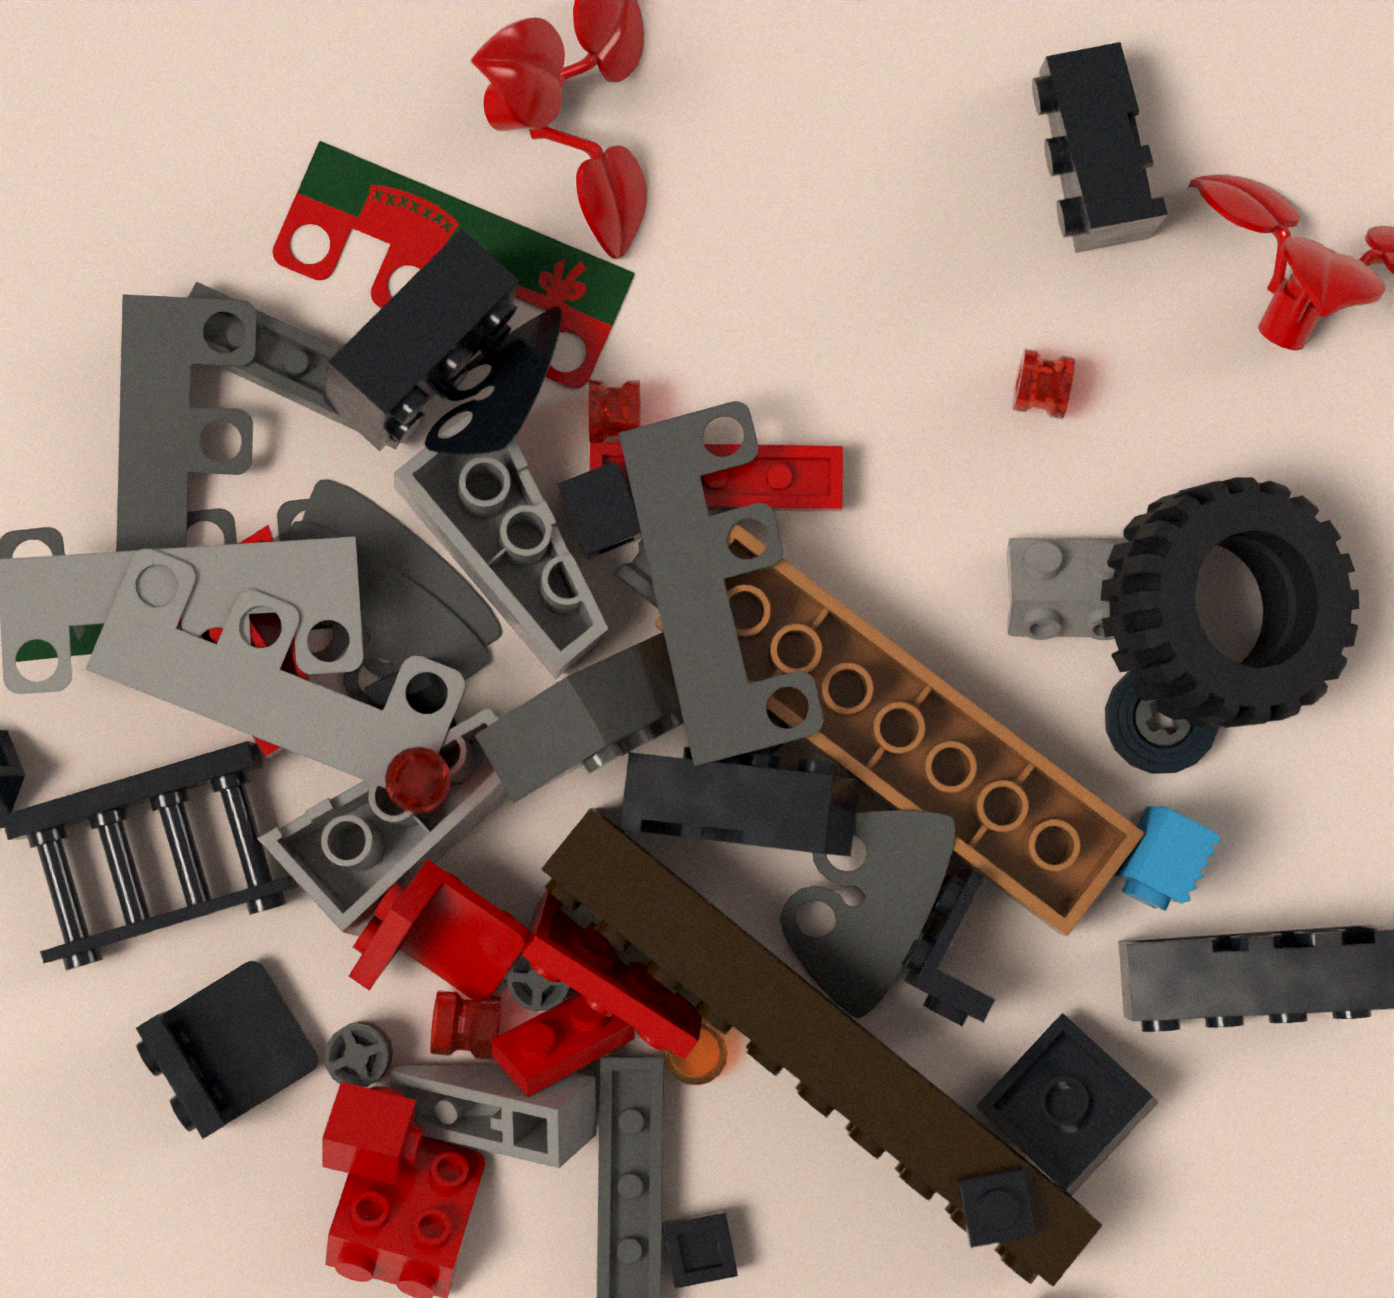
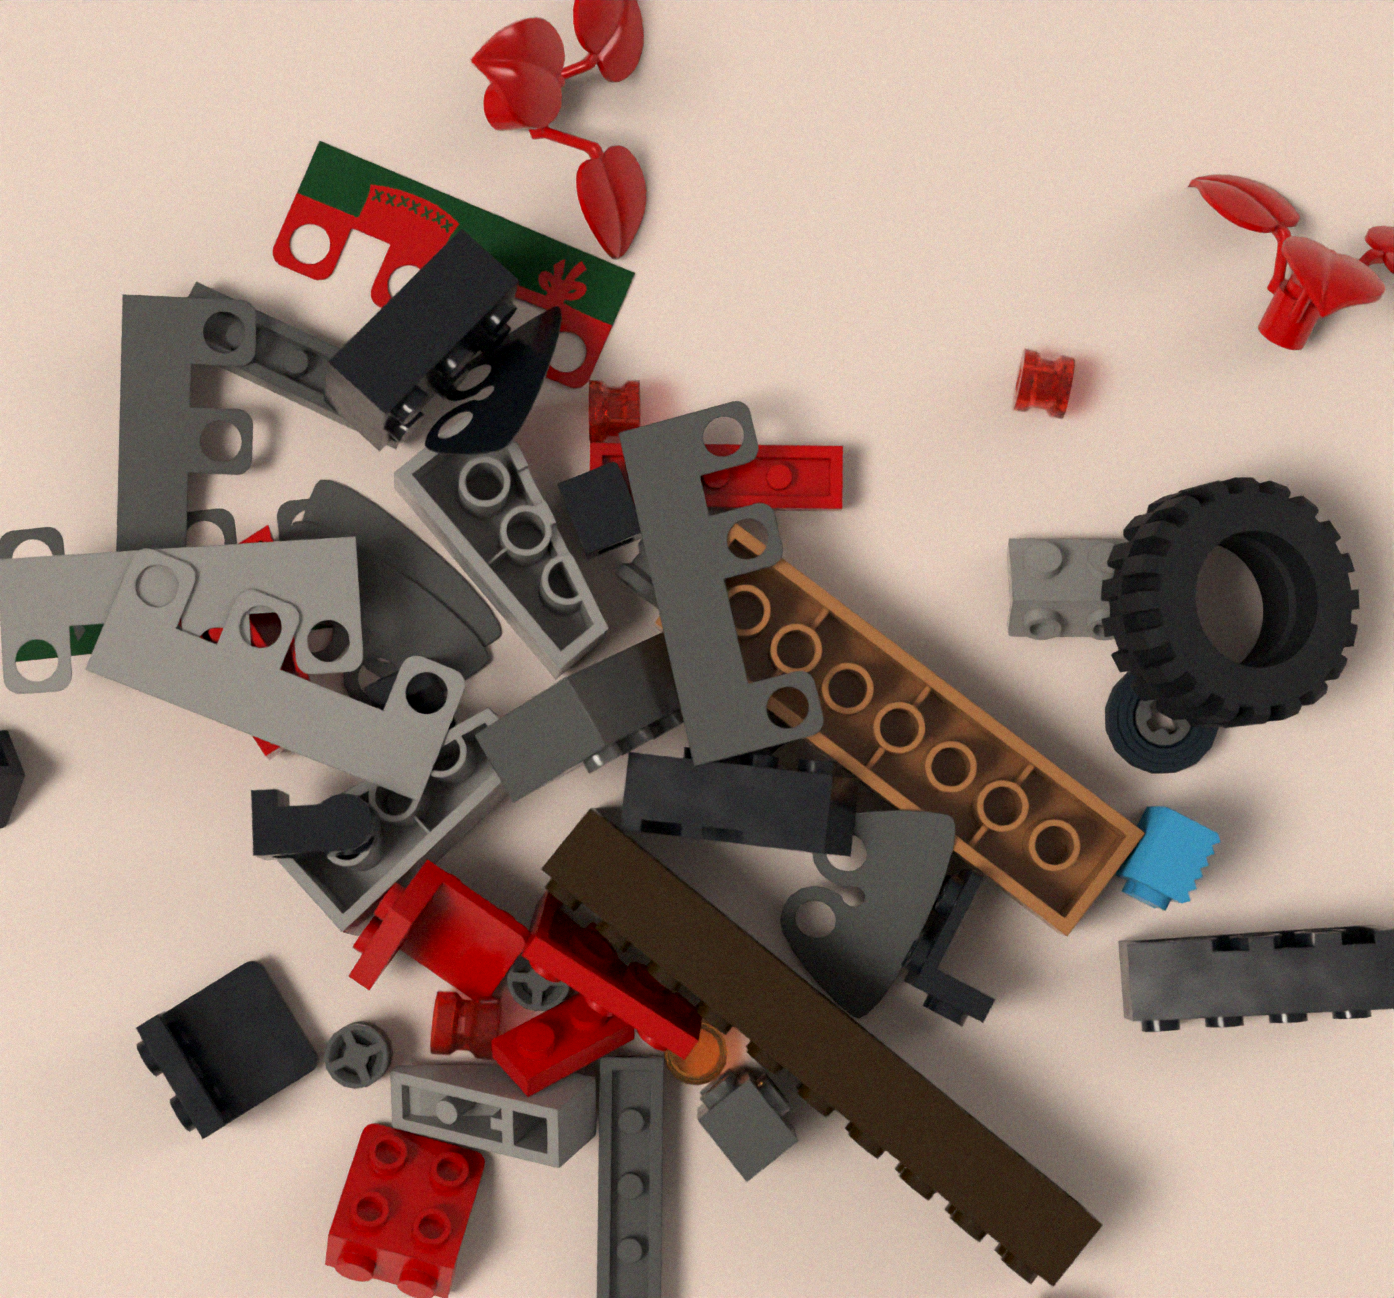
(106, 811): black fence -> none
(334, 828): none -> black leg
(371, 1133): red brick -> none
(414, 772): clear red wheel -> none
(700, 1248): black plate -> none
(746, 1120): none -> dark grey brick
(996, 1207): black plate -> none
(1067, 1104): black hinge -> none
(1096, 148): black wedge -> none

